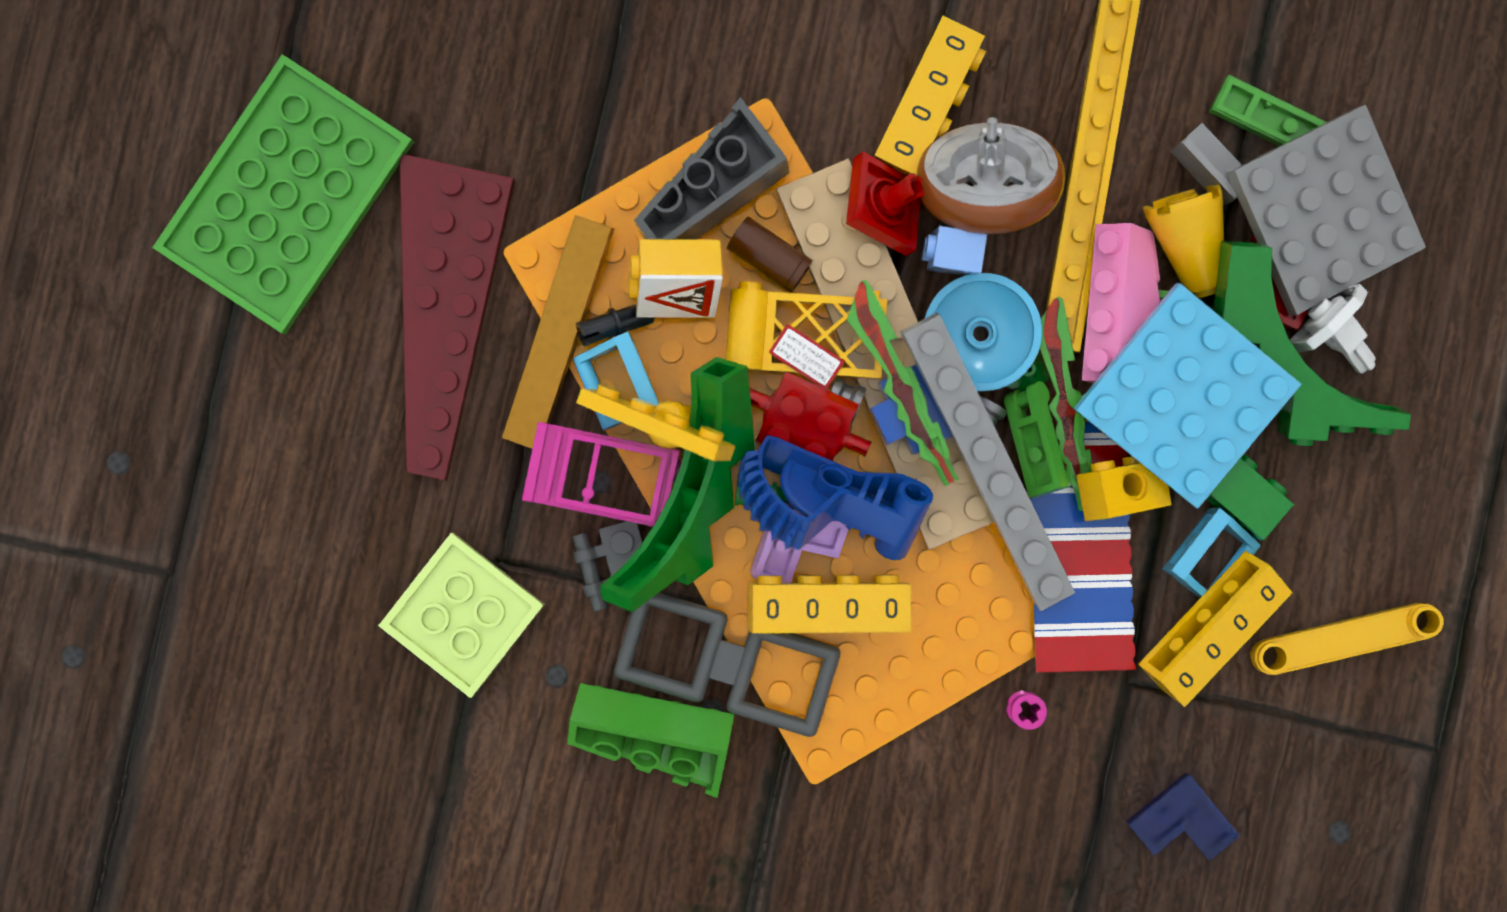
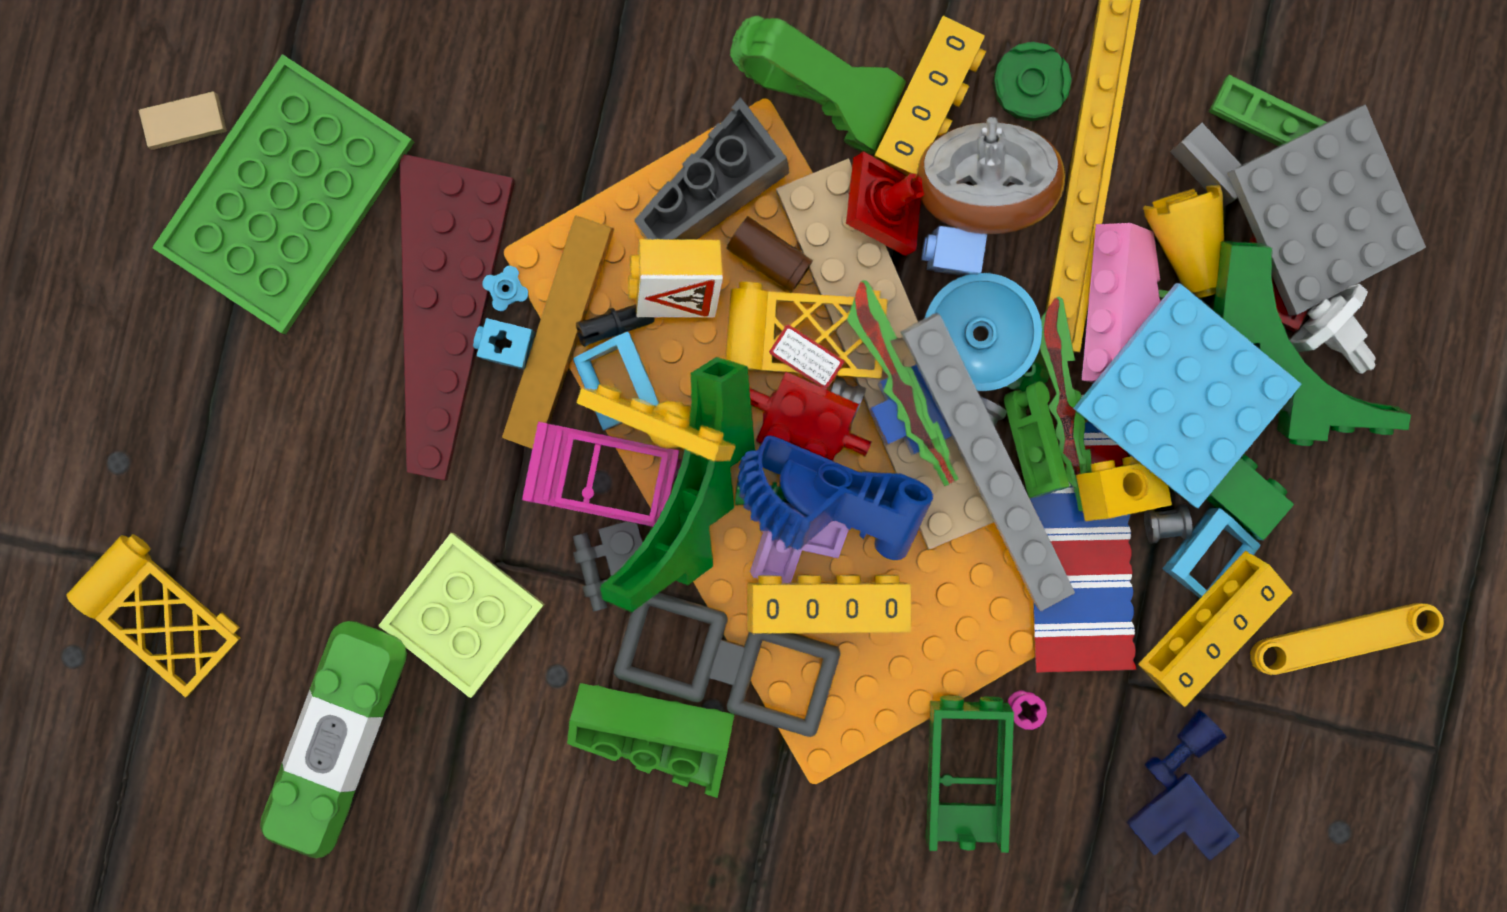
(121, 574): none -> yellow piece
(182, 120): none -> tan tile
(334, 739): none -> bright green piece
(516, 290): none -> medium azure plate
(516, 355): none -> medium azure brick
(793, 64): none -> bright green arm
(970, 821): none -> green door
(1032, 81): none -> green tile
(1168, 523): none -> flat silver bush
(1196, 738): none -> clear blue piece

